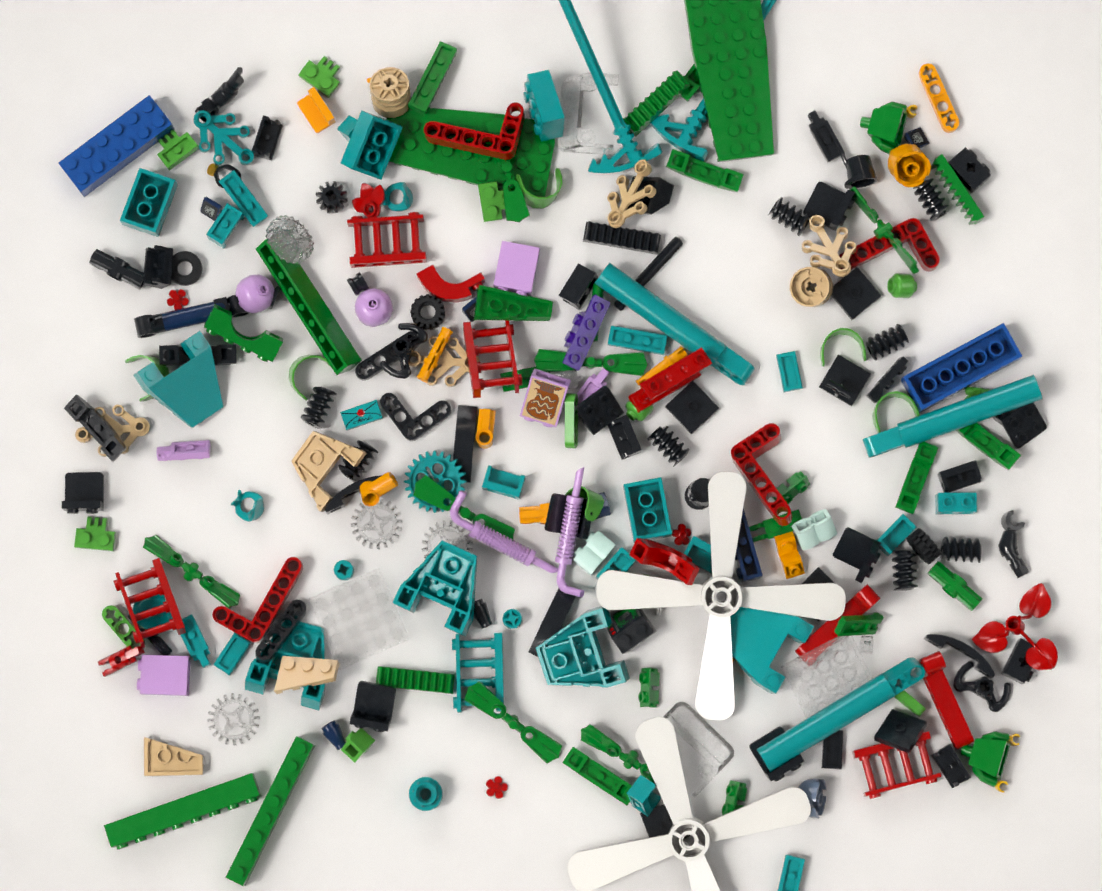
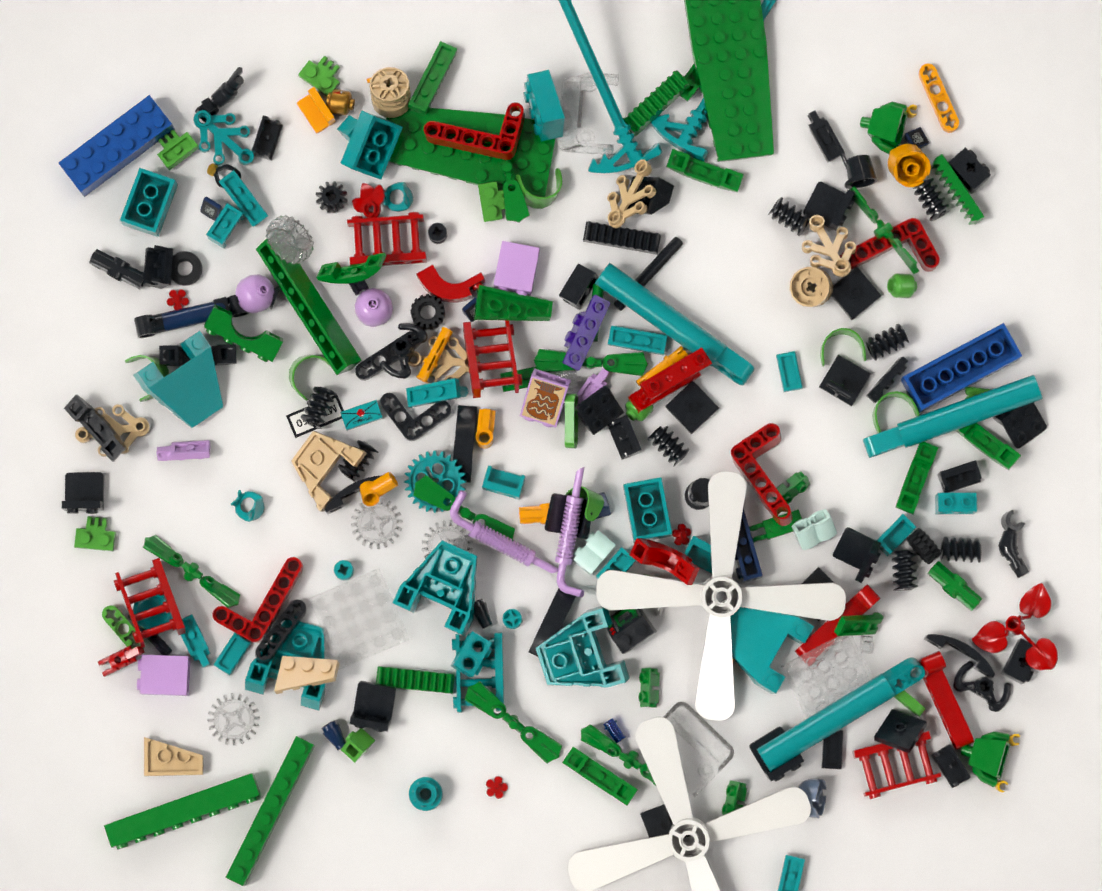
(300, 428): none -> sticker
(340, 102): none -> pearl gold head
(350, 274): none -> green slope
(435, 392): none -> teal piece
(437, 237): none -> black wheel
(468, 651): none -> teal brick
(614, 730): none -> clear blue pin
(642, 795): teal panel -> none
(789, 555): light orange slope -> none

